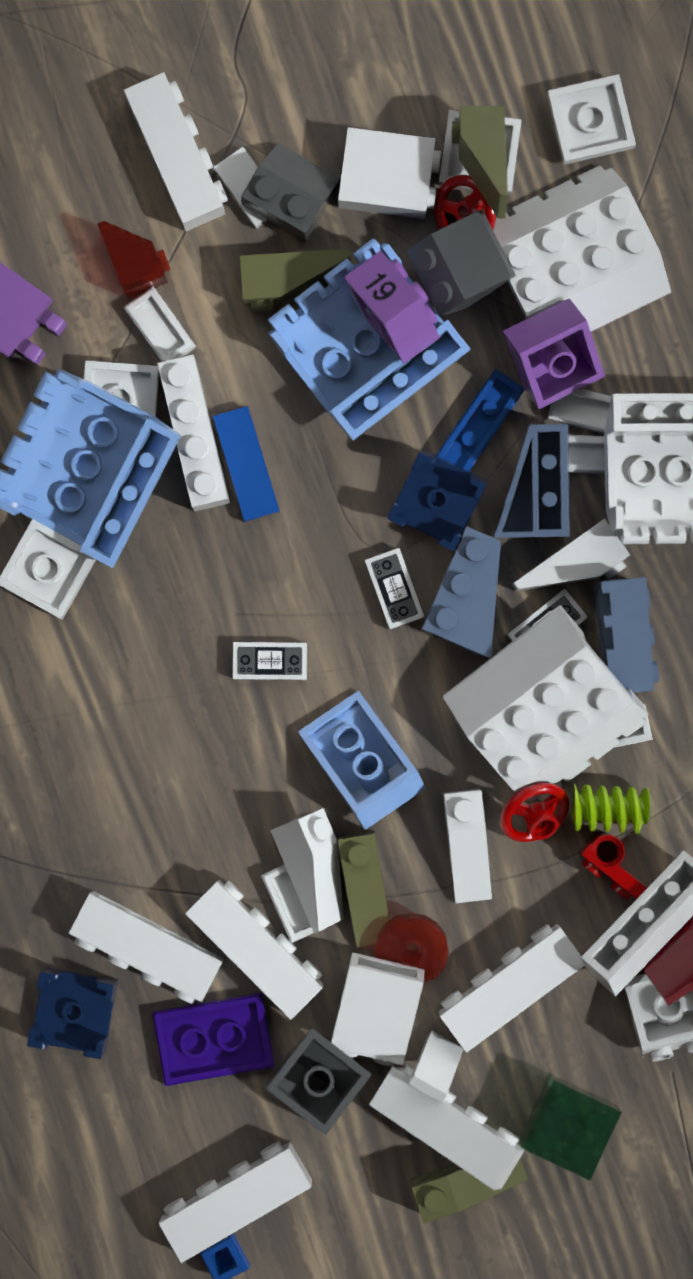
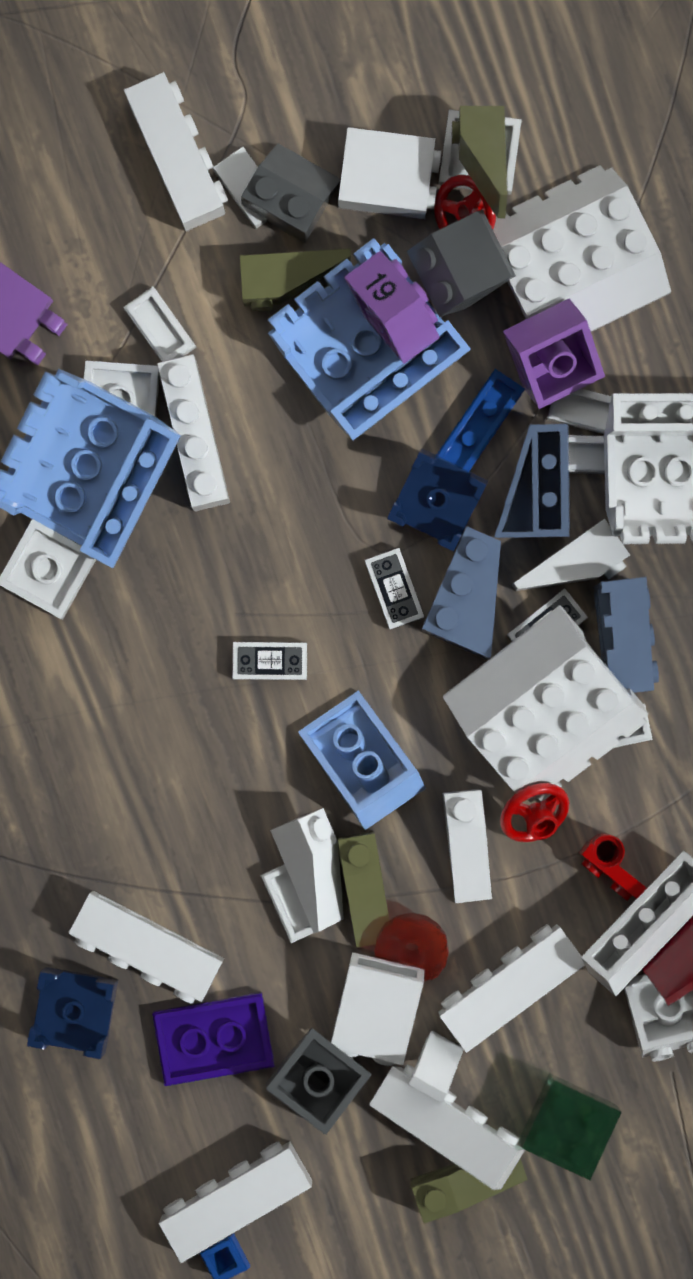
(134, 260): clear red slope -> none
(246, 464): blue tile -> none
(255, 948): white brick -> none
(591, 119): white plate -> none
(610, 808): lime piece -> none

